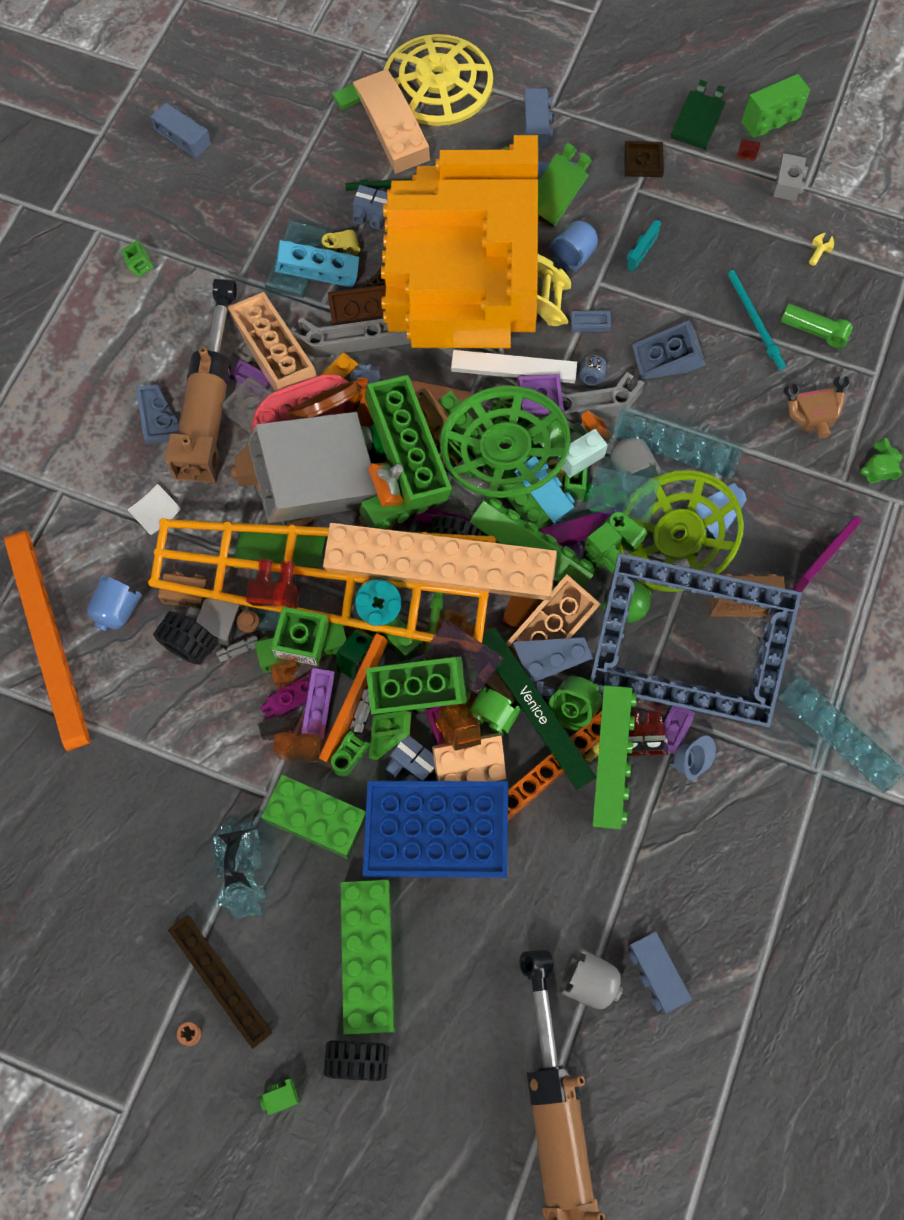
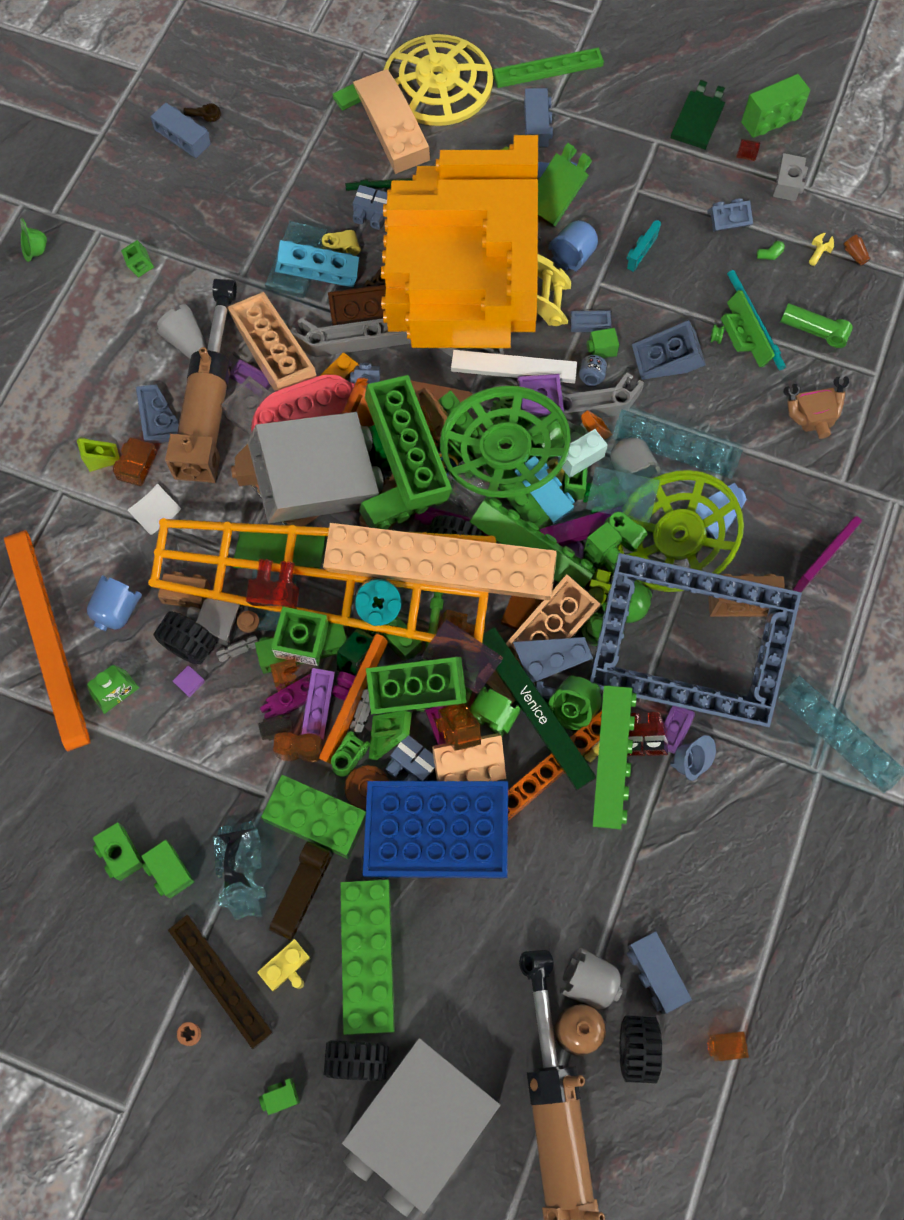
(32, 241): none -> bright green piece
(97, 453): none -> lime slope
(111, 687): none -> bright green torso
(127, 862): none -> bright green brick
(135, 461): none -> clear orange brick
(167, 869): none -> bright green brick
(181, 330): none -> light grey cone
(188, 681): none -> medium lavender tile
(209, 112): none -> dark brown plate
(284, 967): none -> light yellow plate
(292, 909): none -> dark brown beam
(324, 401): dark orange brick -> none
(343, 685): none -> magenta wheel
(357, 781): none -> dark orange tile
(386, 484): piece -> none
(418, 1128): none -> light grey brick
(548, 67): none -> bright green tile
(580, 1029): none -> medium nougat cylinder
(592, 629): none -> bright green plate
(599, 586): none -> lime hips
(603, 343): none -> bright green brick
(640, 1049): none -> black tyre
(643, 159): dark brown tile -> none
(717, 334): none -> bright green bush
(728, 1046): none -> clear orange brick
(731, 215): none -> sand blue bracket
(745, 330): none -> bright green bracket
(771, 253): none -> bright green arm
(856, 249): none -> dark orange cone
(883, 465): bright green animal -> none

